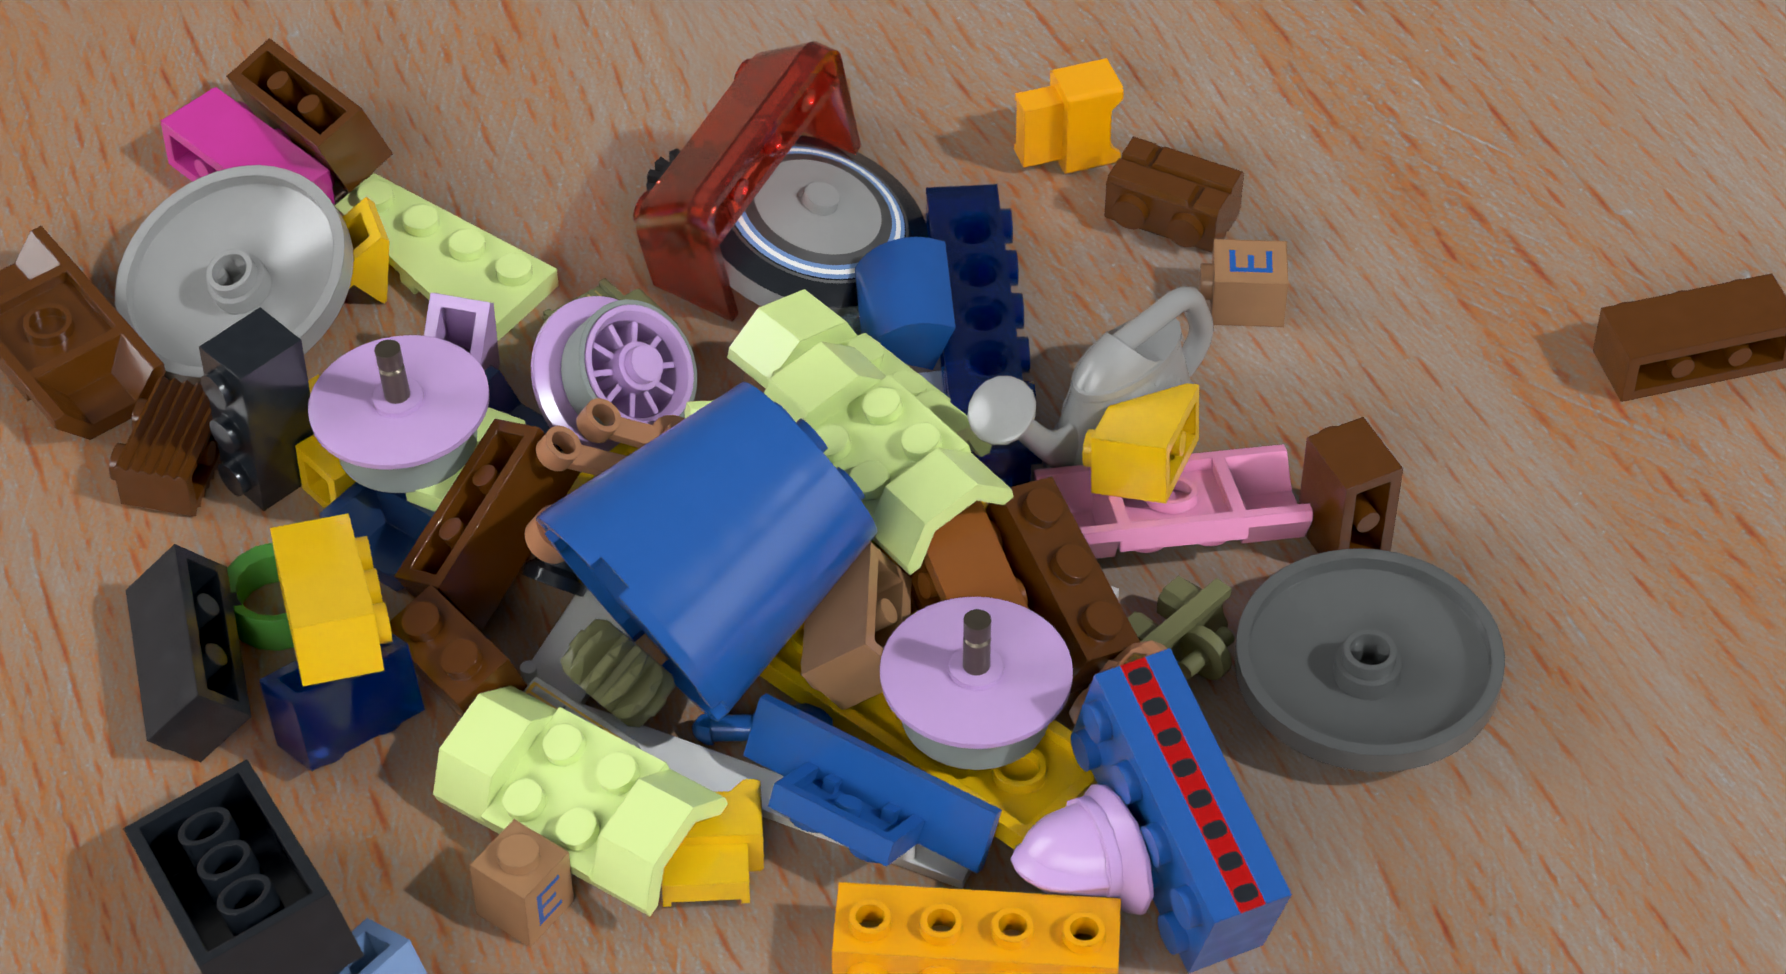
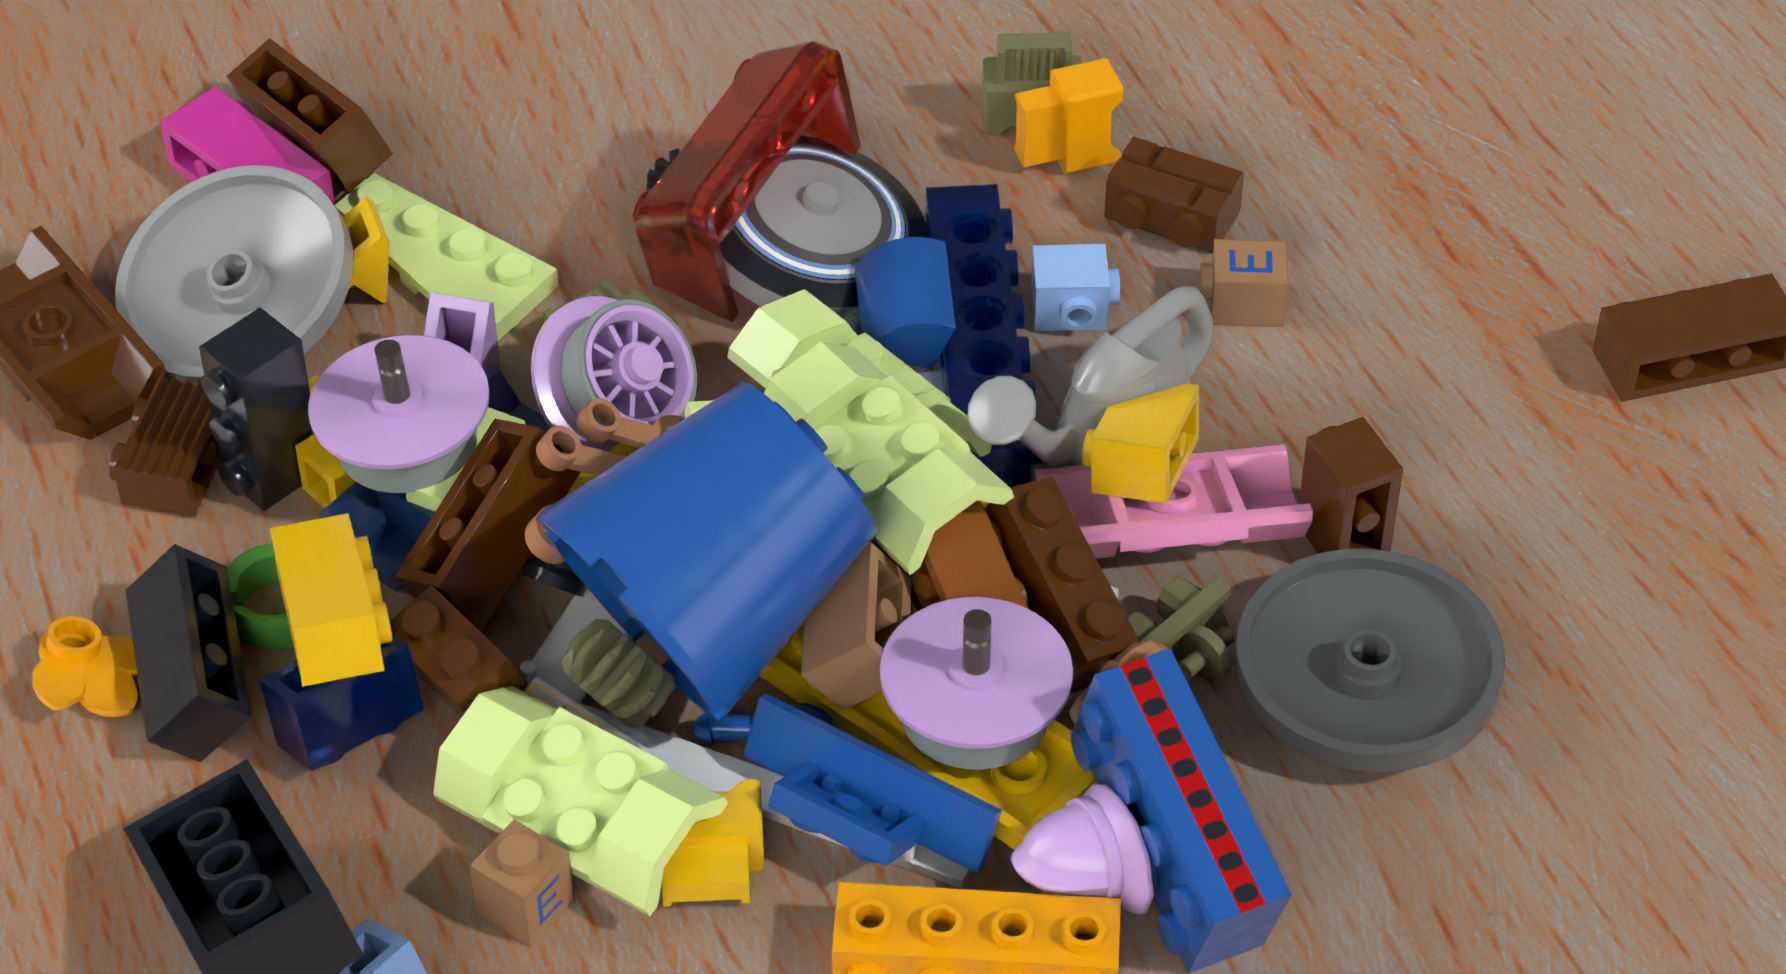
(85, 668): none -> light orange plate
(1020, 66): none -> olive piece
(1072, 287): none -> light blue brick

